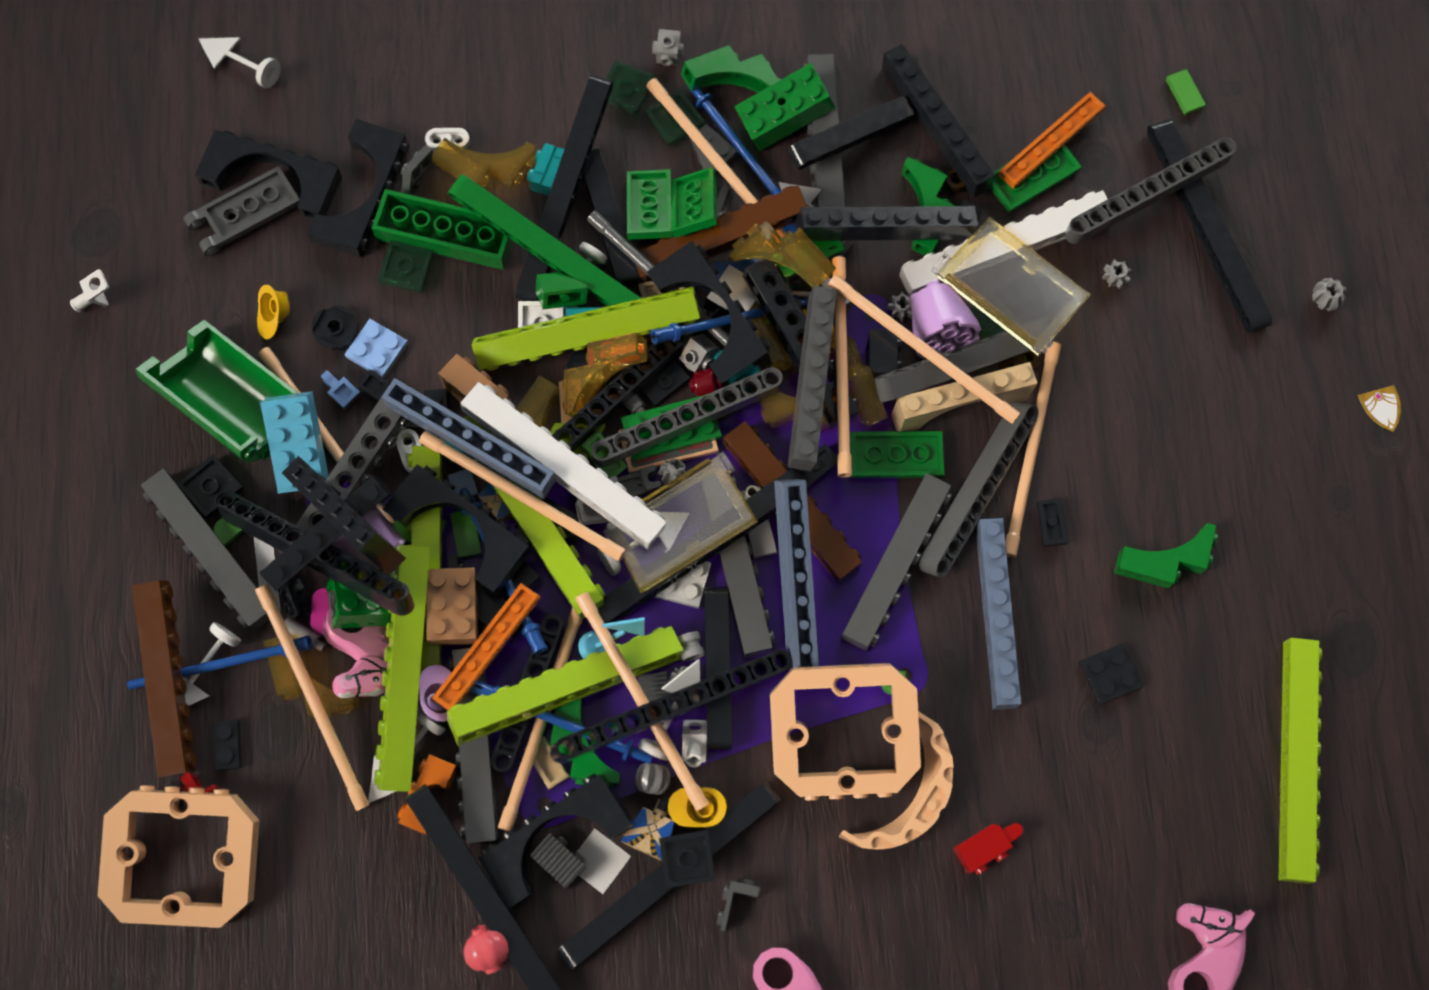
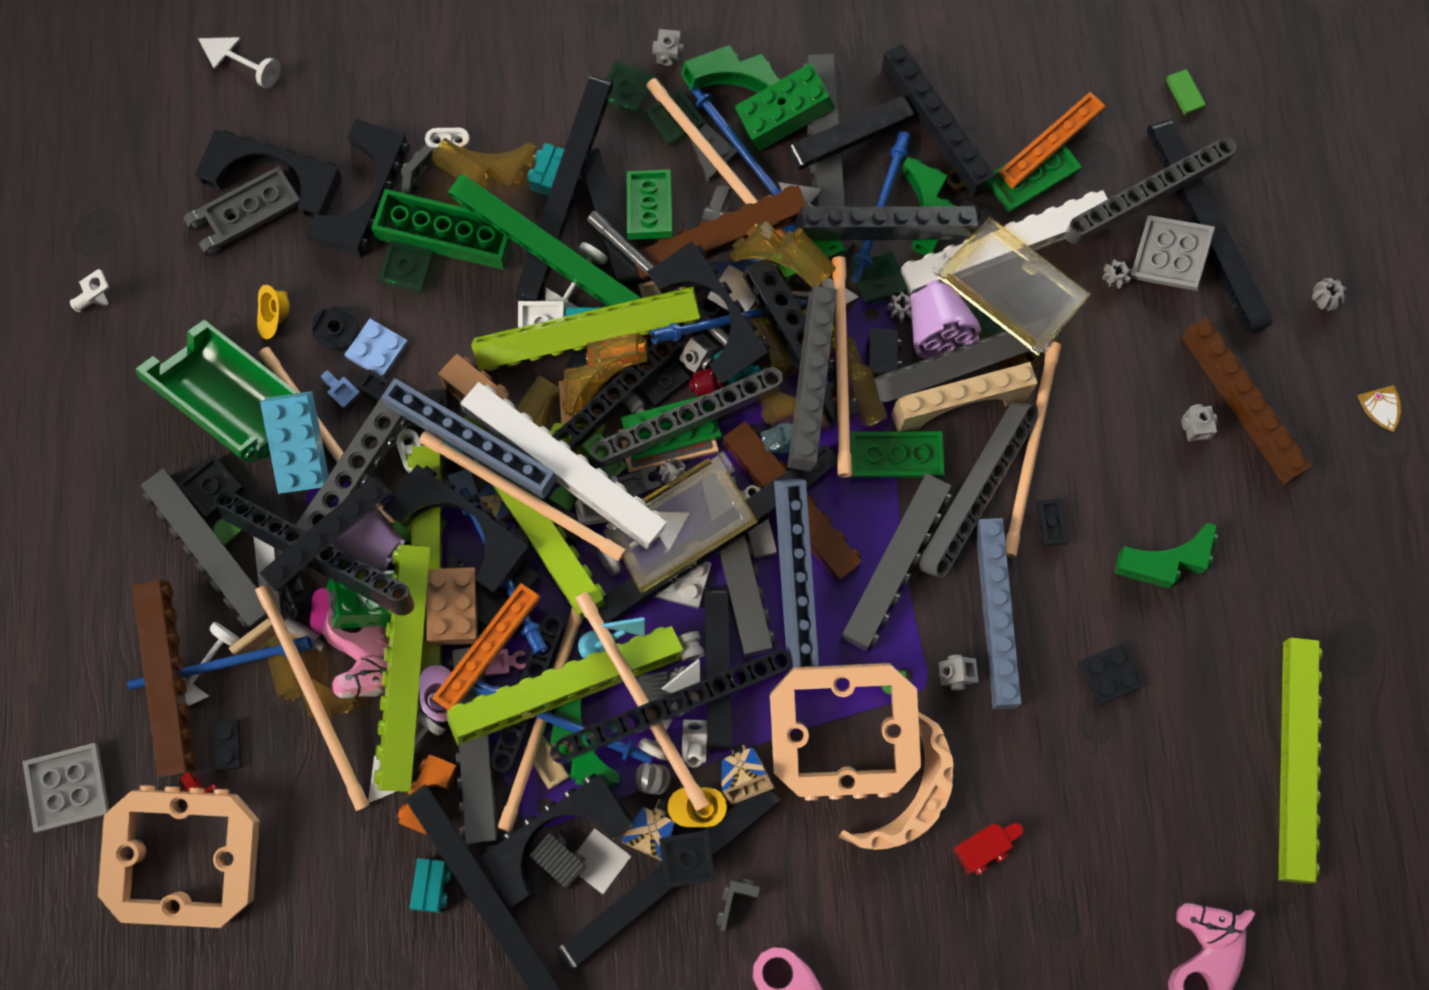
(65, 788): none -> light grey plate
(254, 639): none -> tan tile
(343, 516): black arch -> none
(430, 886): none -> teal brick
(465, 535): bright green tile -> none
(485, 950): coral plant -> none
(502, 662): none -> bright pink plate
(560, 290): green slope -> none
(563, 498): none -> bright green tile
(694, 202): green plate -> none
(743, 775): none -> tan torso
(778, 438): none -> clear light blue piece
(880, 279): none -> clear green plate
(898, 153): none -> blue bar
(958, 672): none -> light grey brick
(1000, 406): light nougat piece -> none
(1173, 252): none -> light grey plate
(1199, 422): none -> light grey brick
(1246, 401): none -> reddish brown brick

